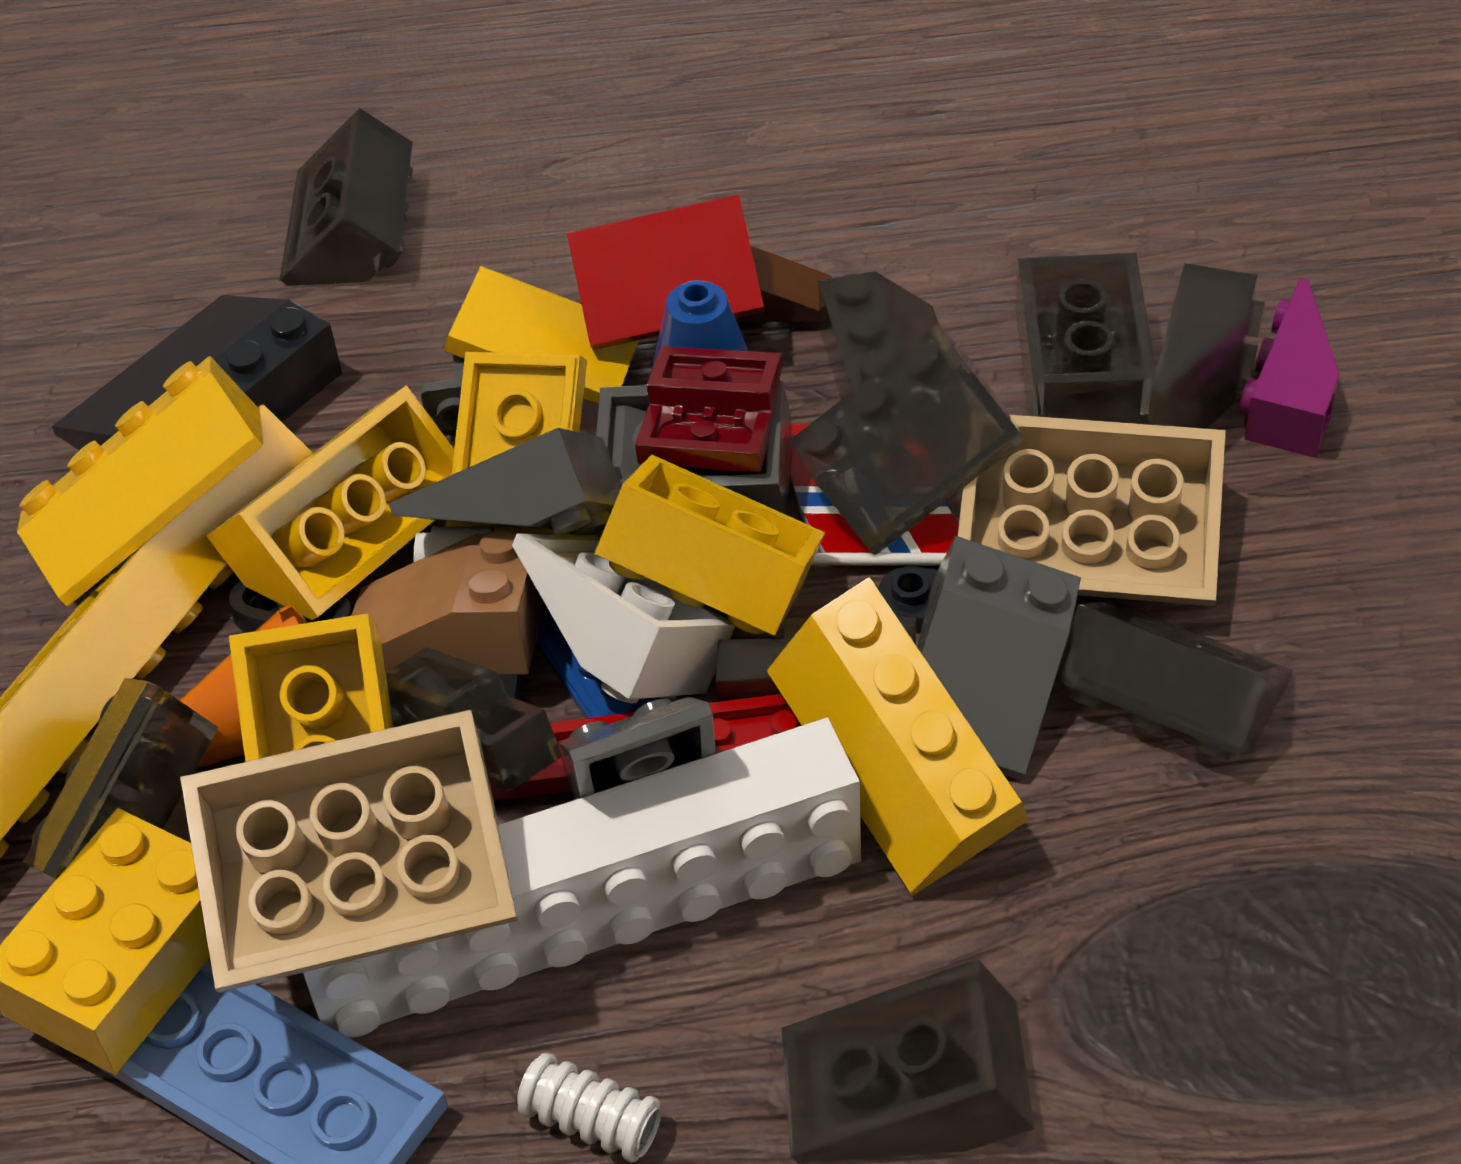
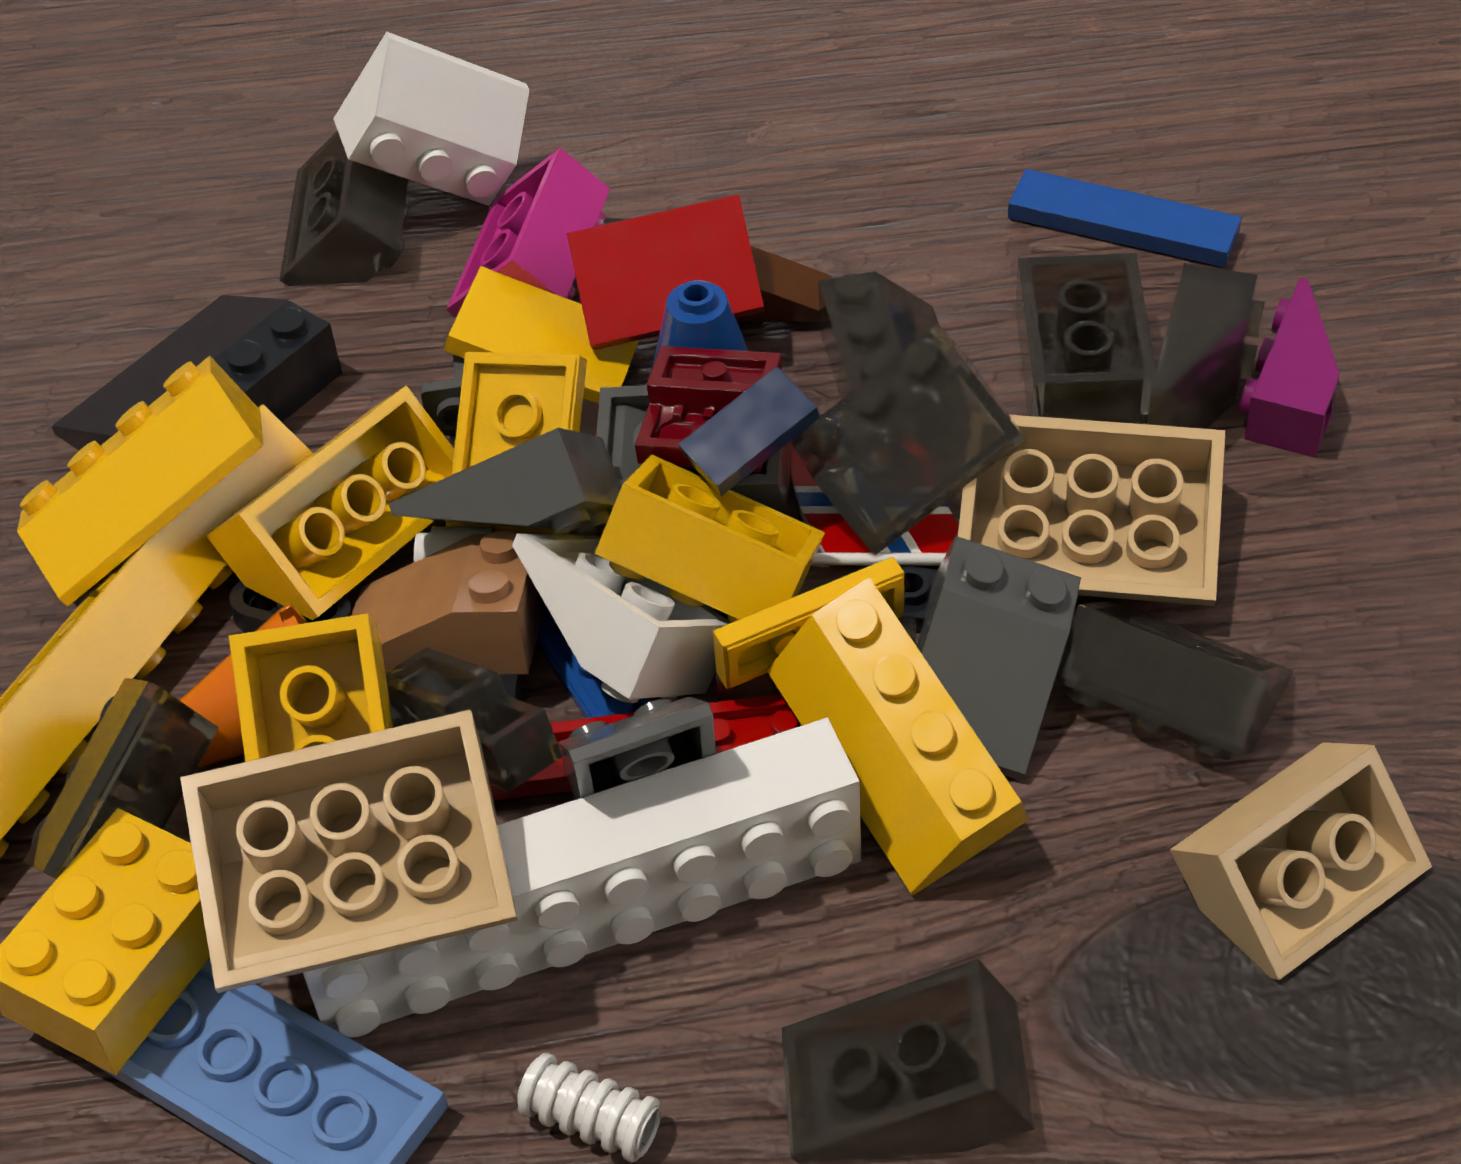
(434, 119): none -> white slope
(530, 227): none -> dark pink slope
(749, 430): none -> dark blue tile
(754, 642): none -> yellow tile
(1125, 217): none -> blue tile
(1303, 856): none -> tan slope

